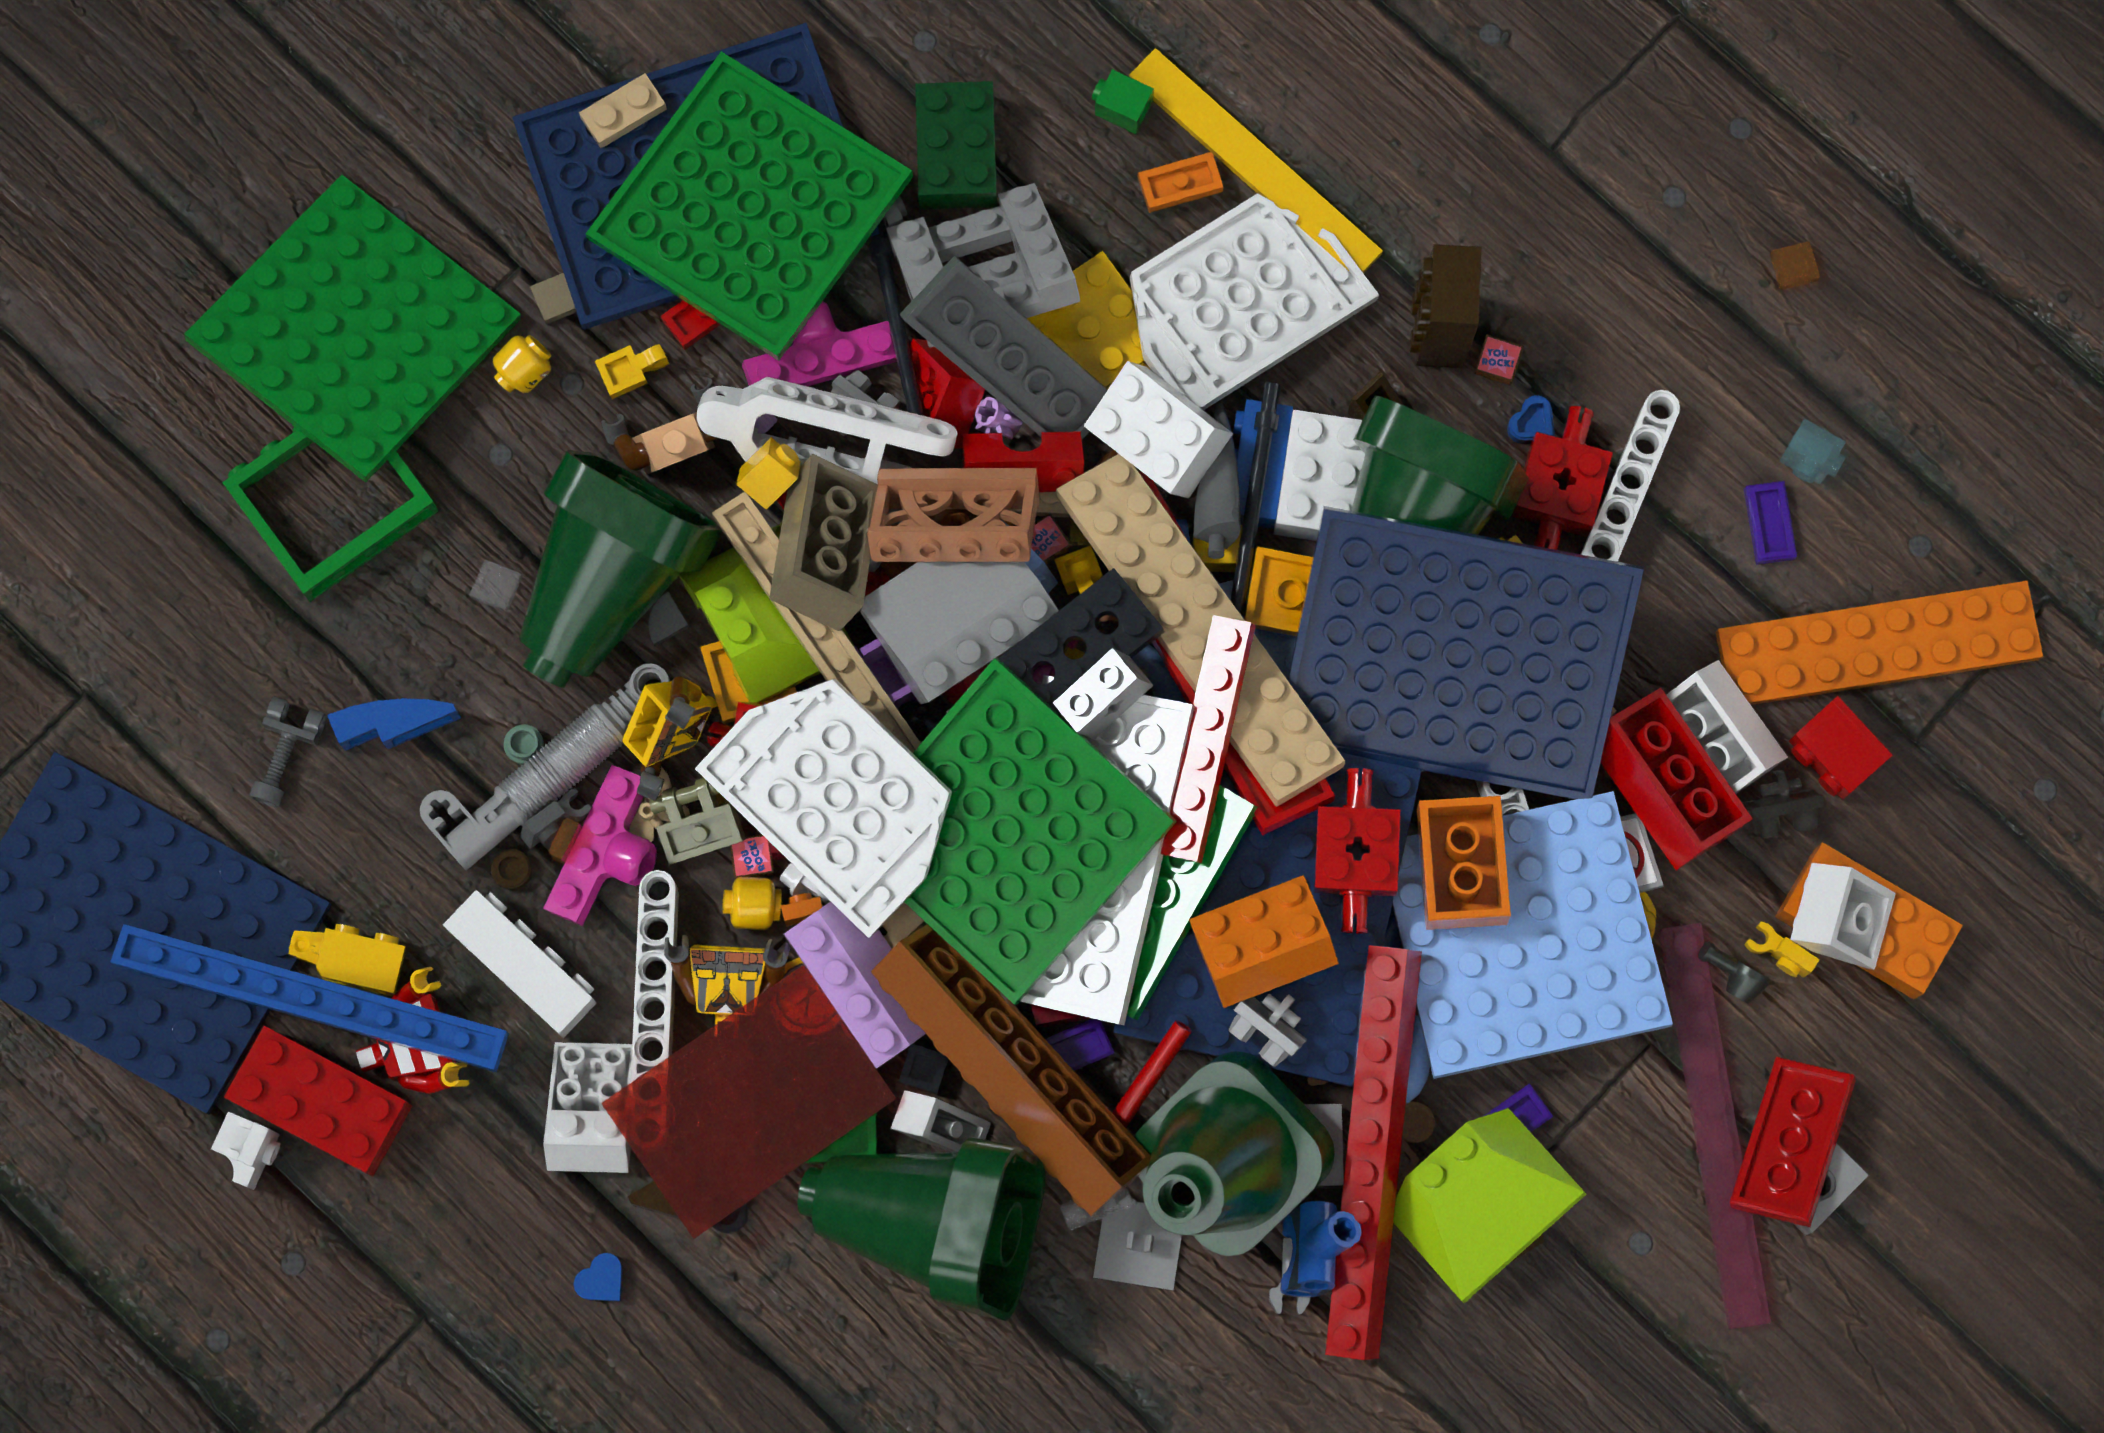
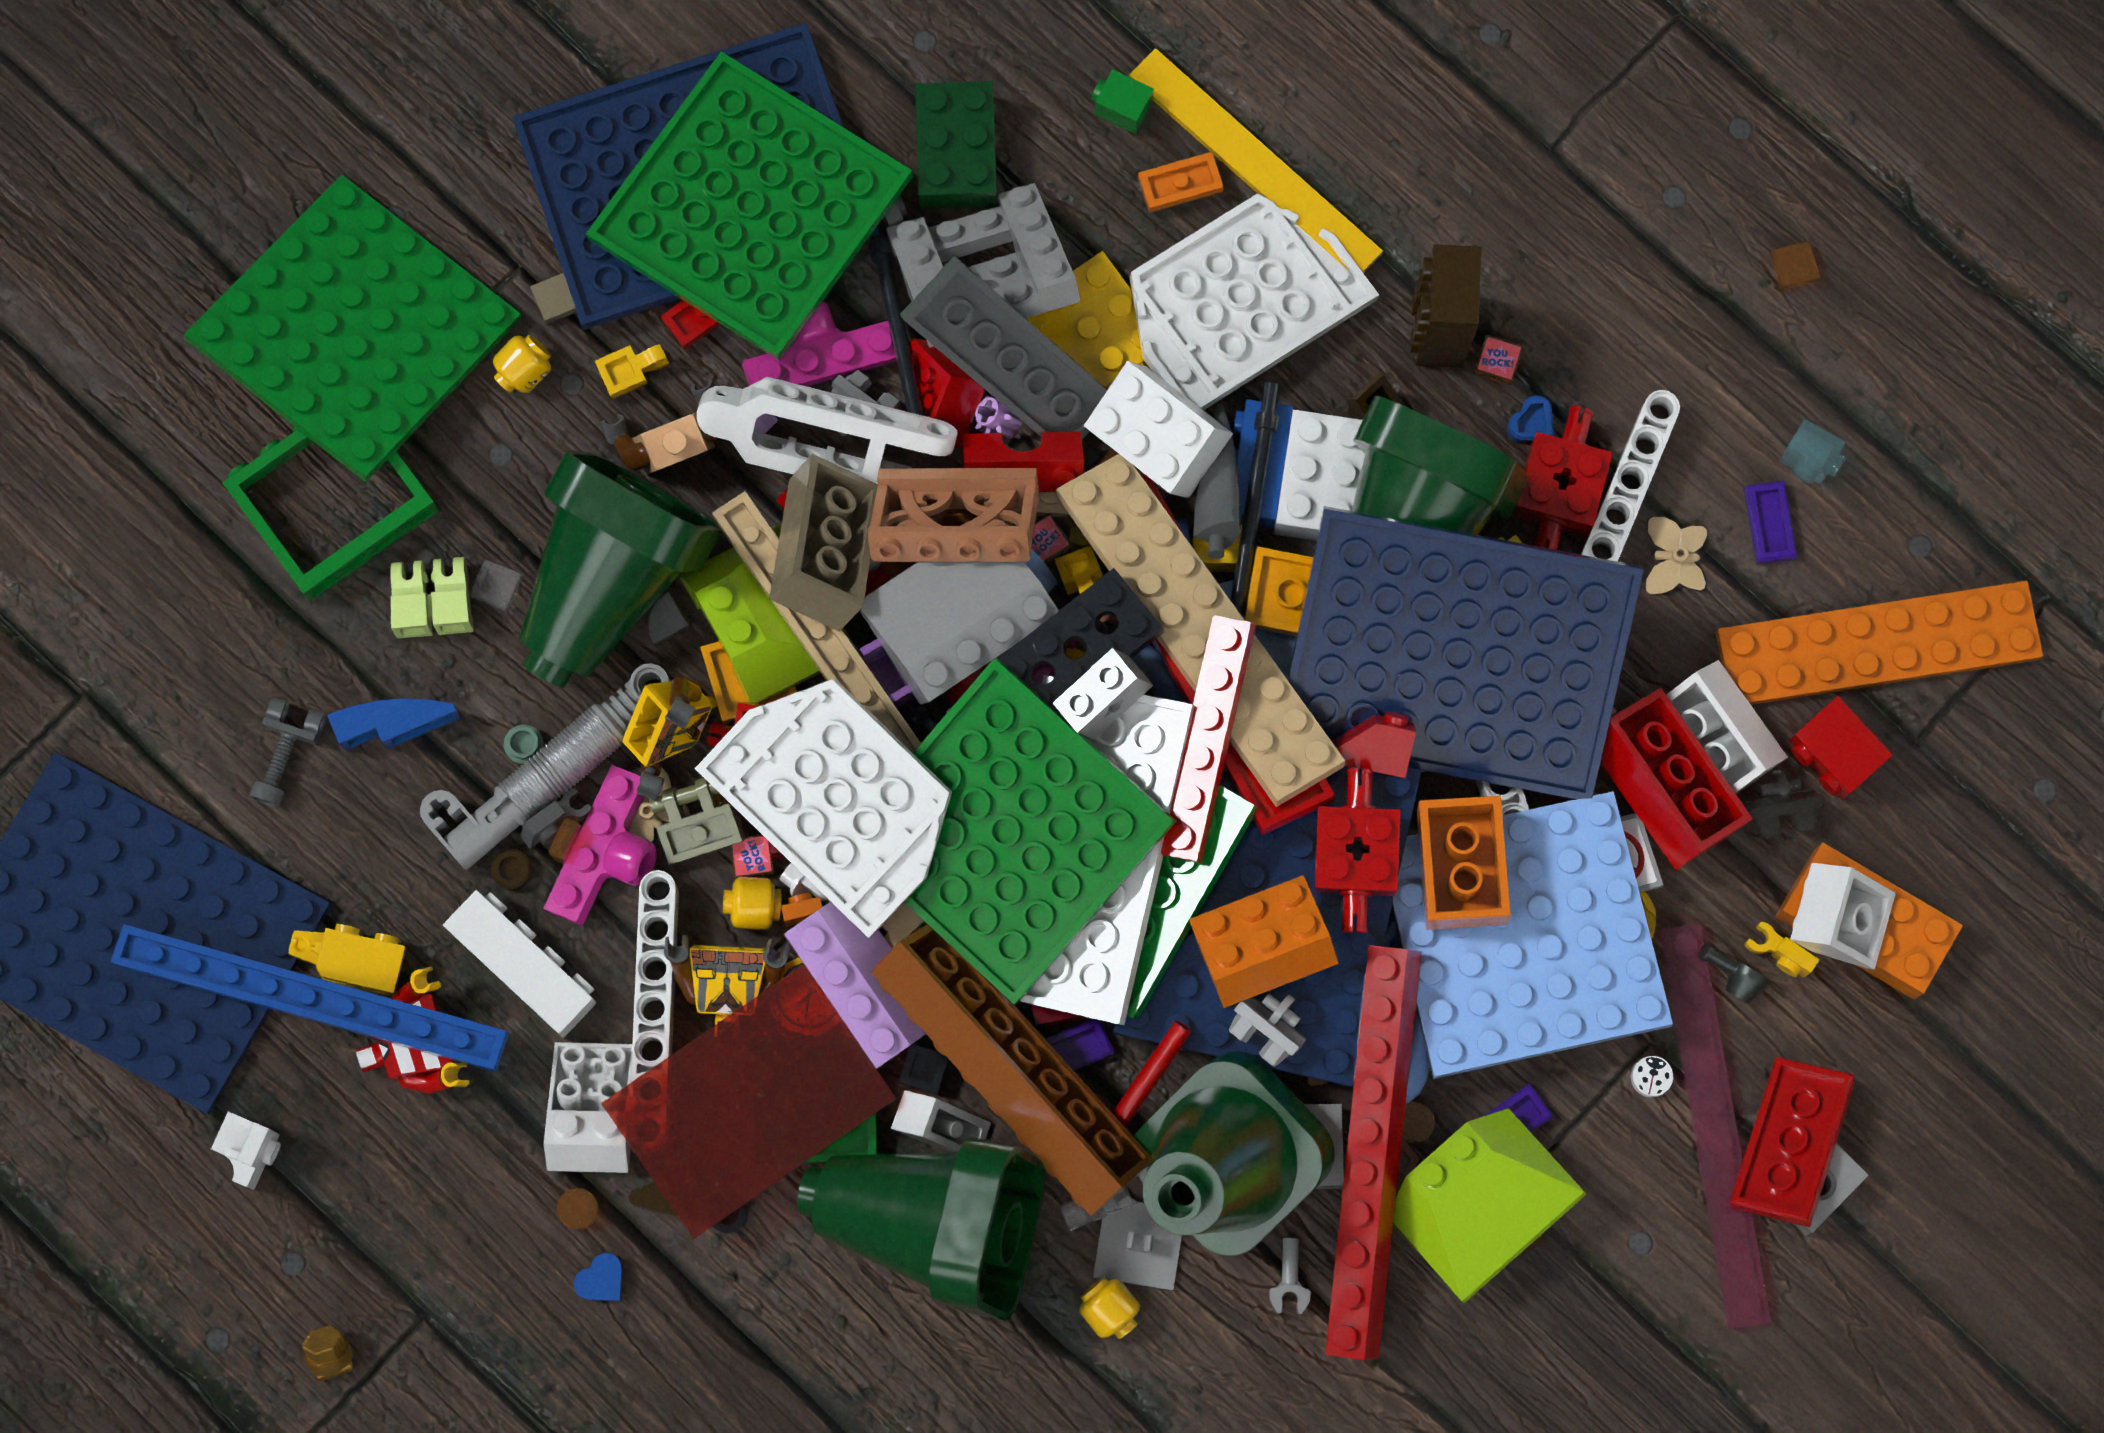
(318, 1101): red brick -> none
(328, 1353): none -> pearl gold piece
(447, 606): none -> yellowish green legs
(577, 1209): none -> clear orange tile
(623, 110): tan plate -> none
(769, 472): yellow brick -> none
(1109, 1308): none -> yellow head
(1317, 1238): blue connector -> none
(1379, 744): none -> red slope
(1651, 1076): none -> white tile
(1678, 556): none -> tan piece

